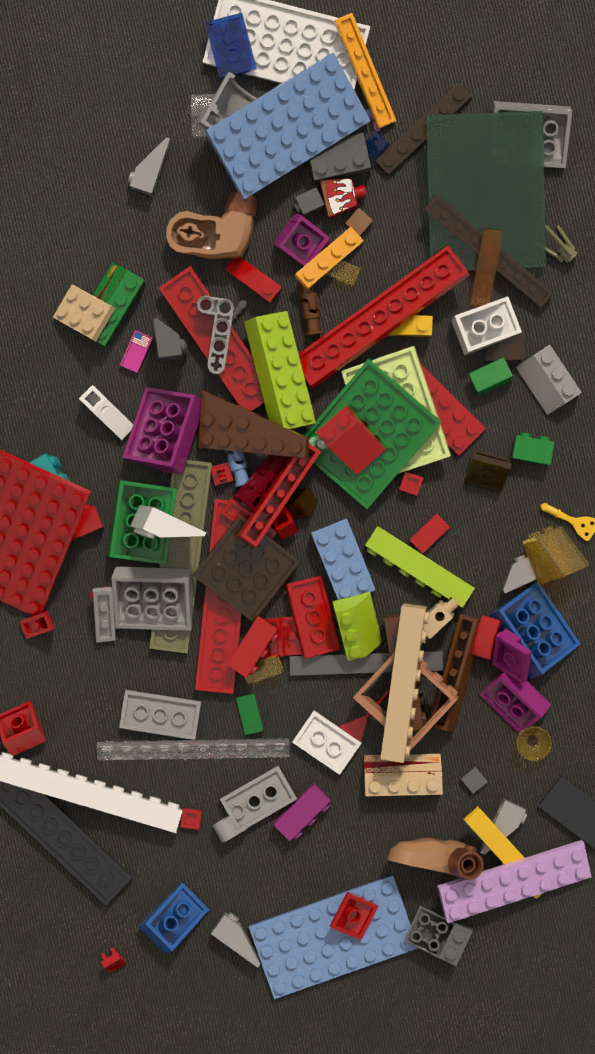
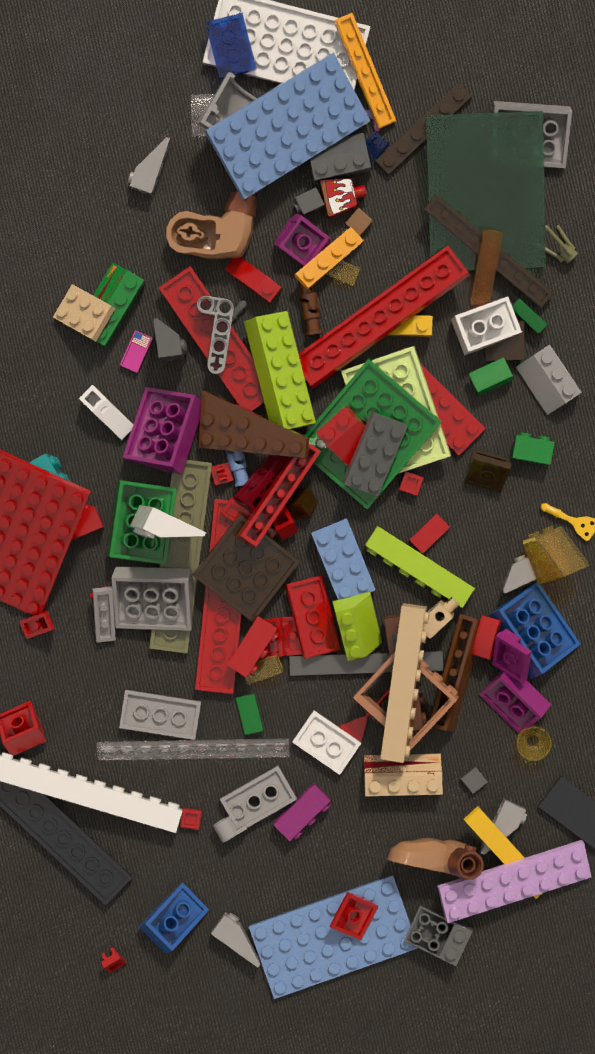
(374, 453): none -> dark grey plate
(529, 316): none -> green slope

